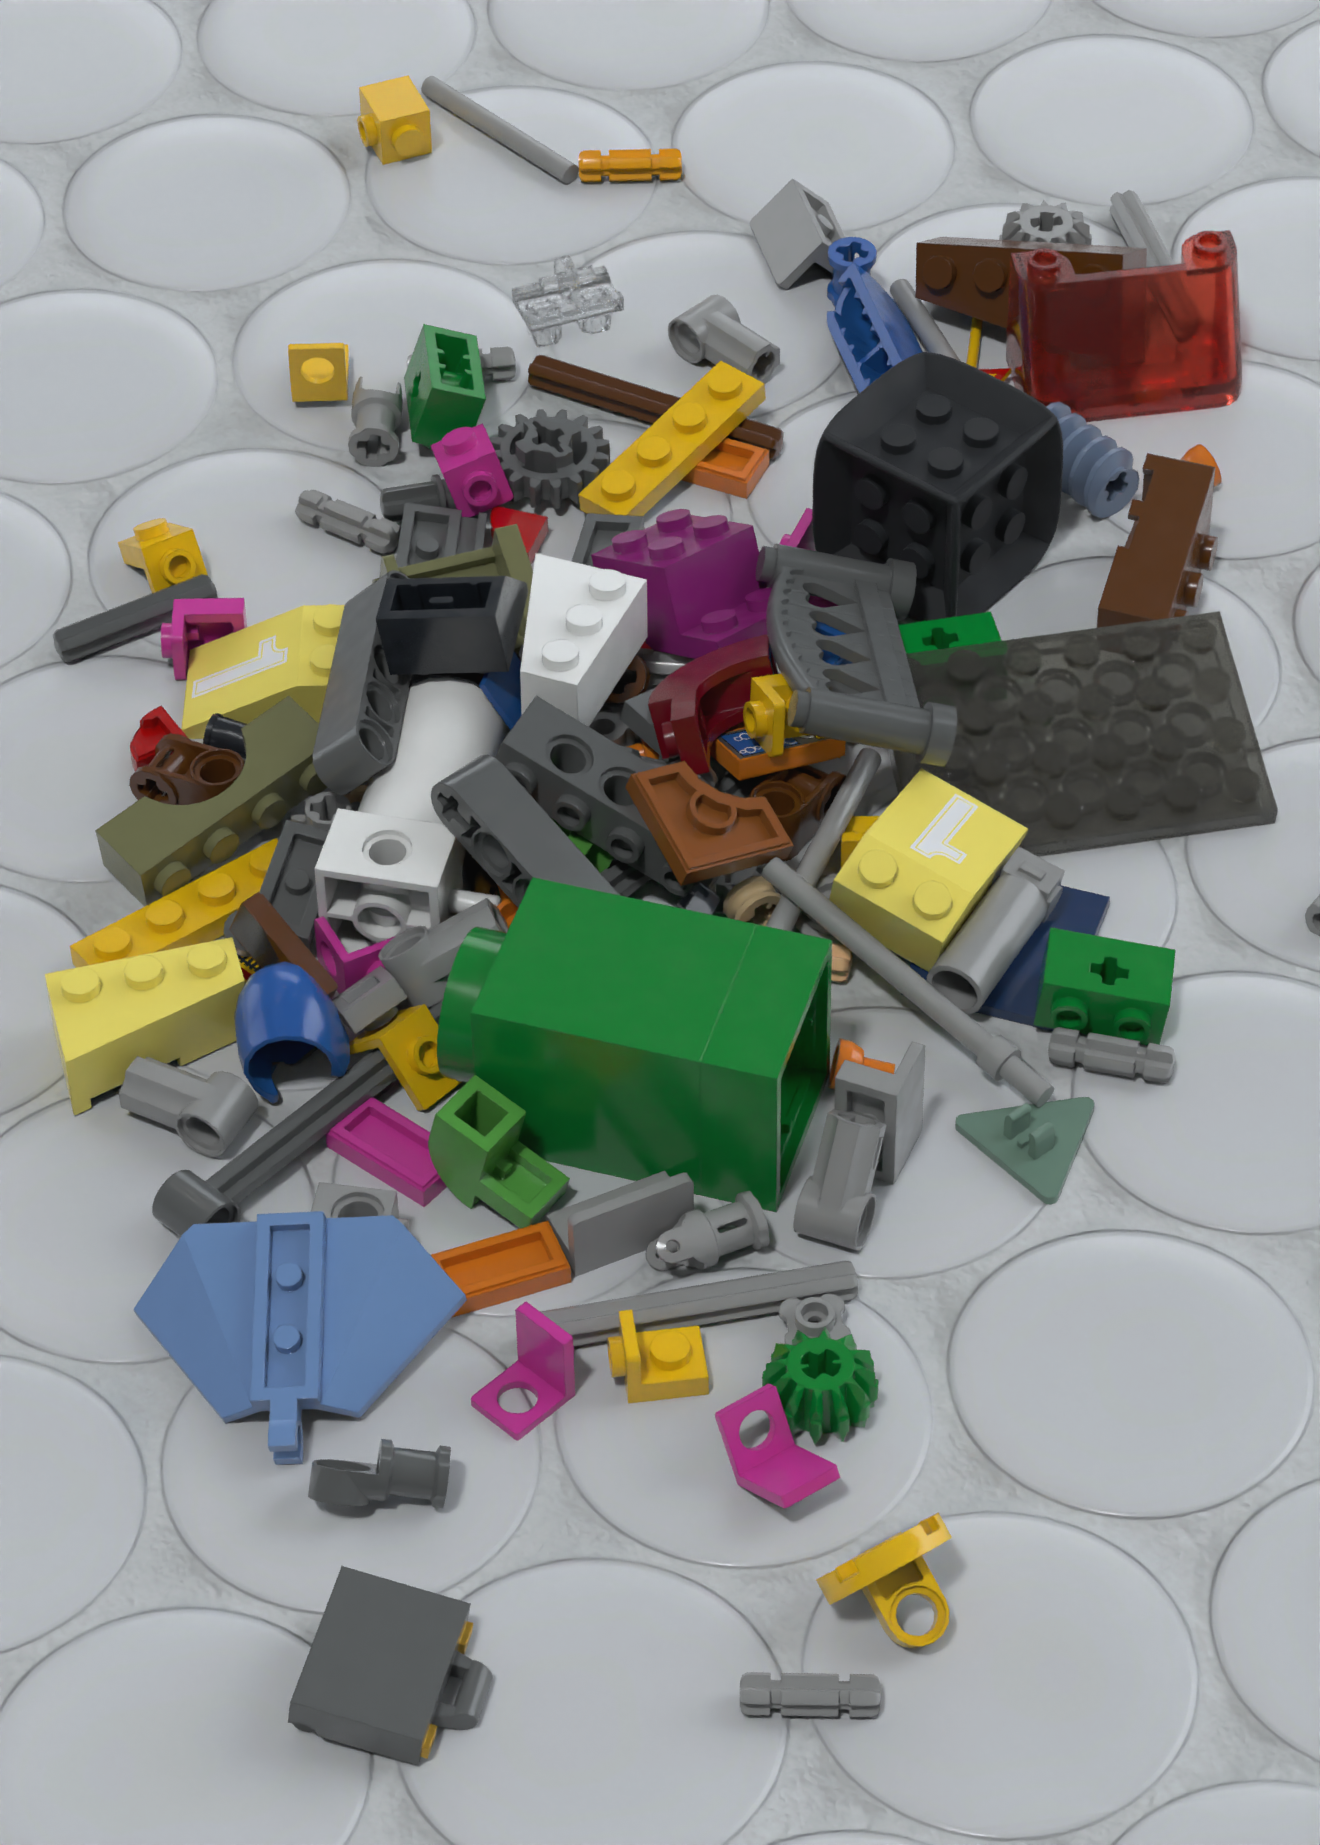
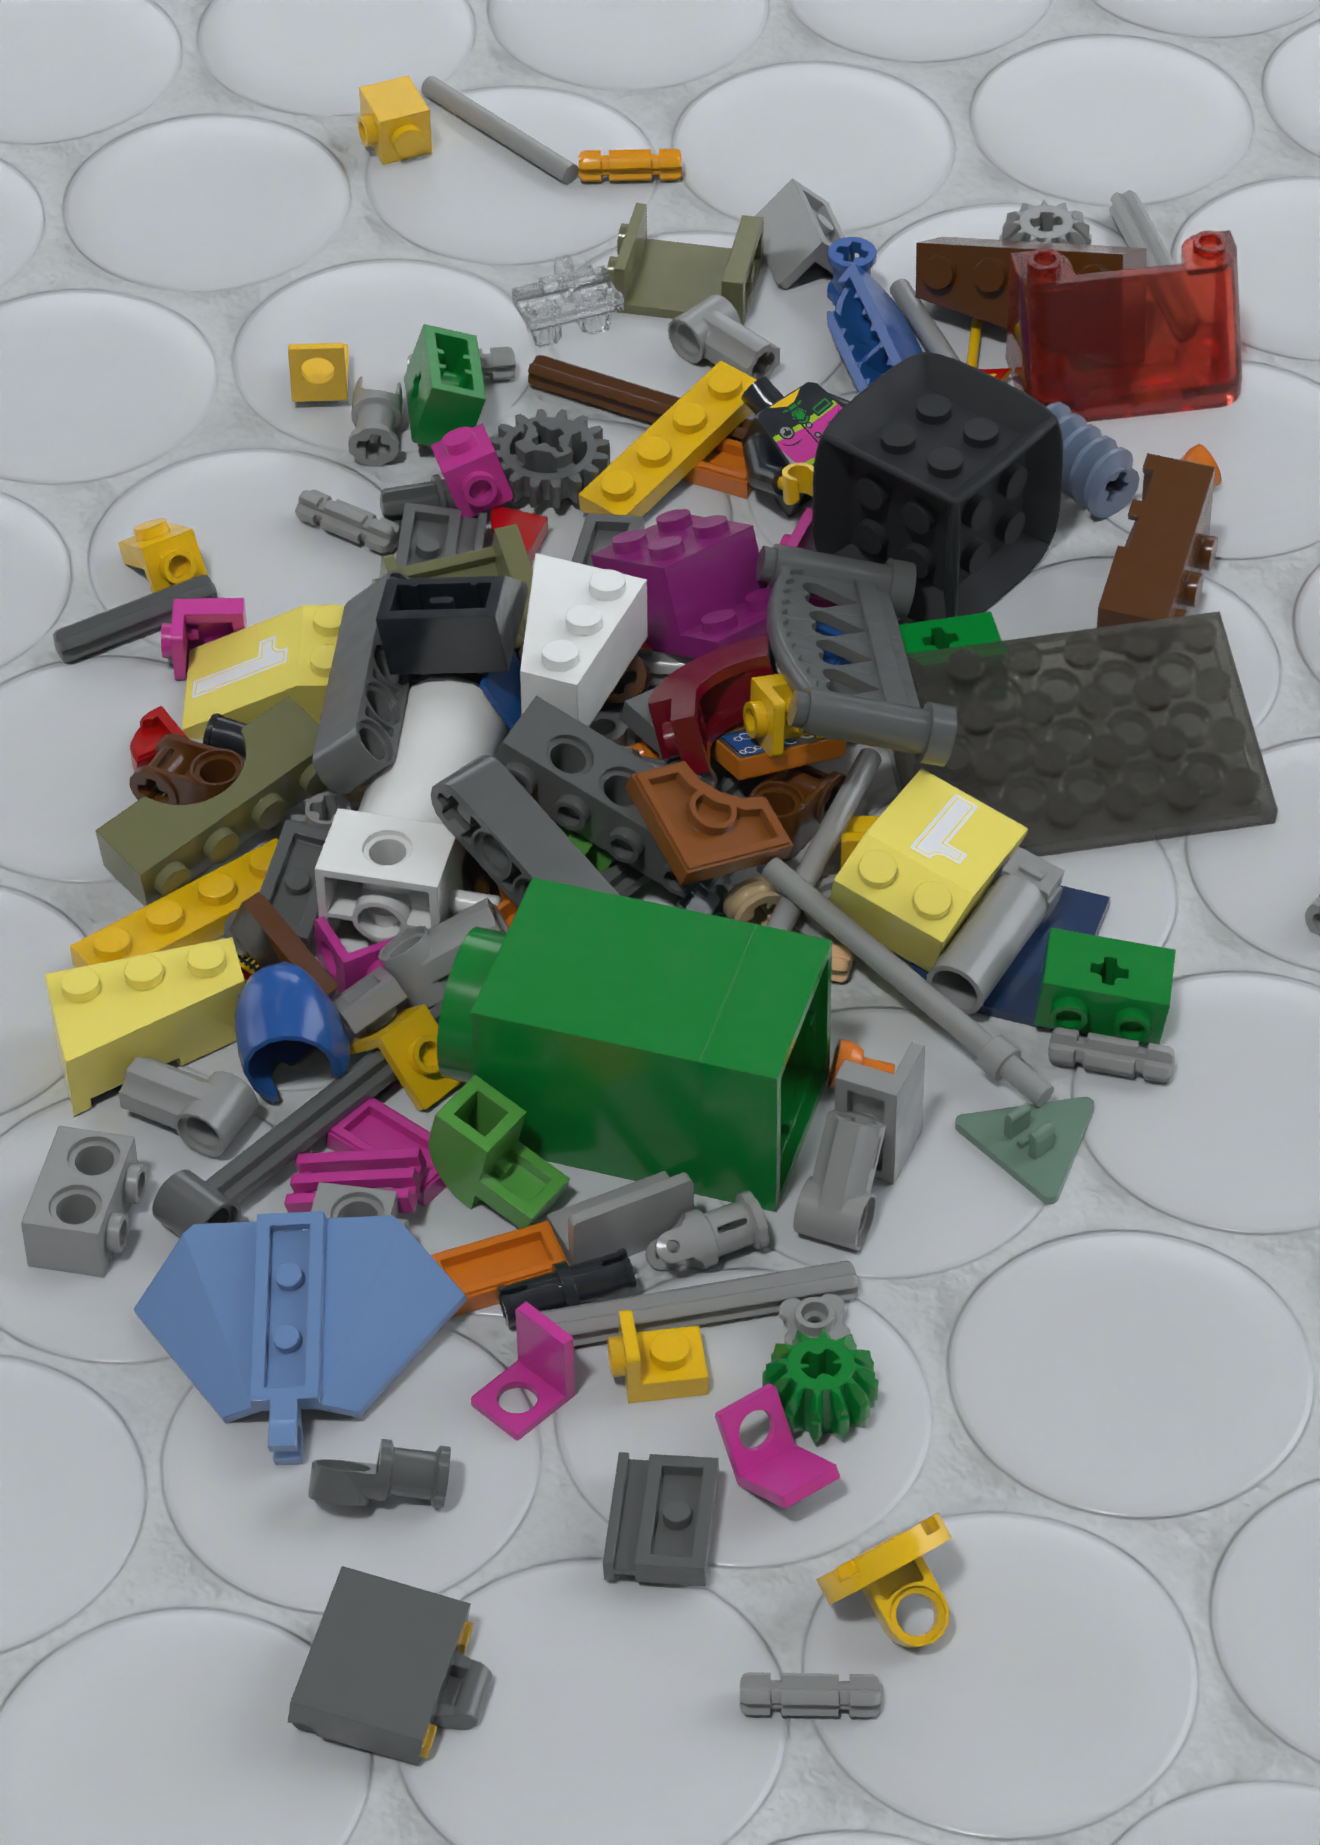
(83, 1201): none -> light grey brick
(358, 1168): none -> dark pink tile
(569, 1285): none -> black pin
(662, 1519): none -> dark grey plate
(672, 277): none -> olive panel
(784, 439): none -> torso

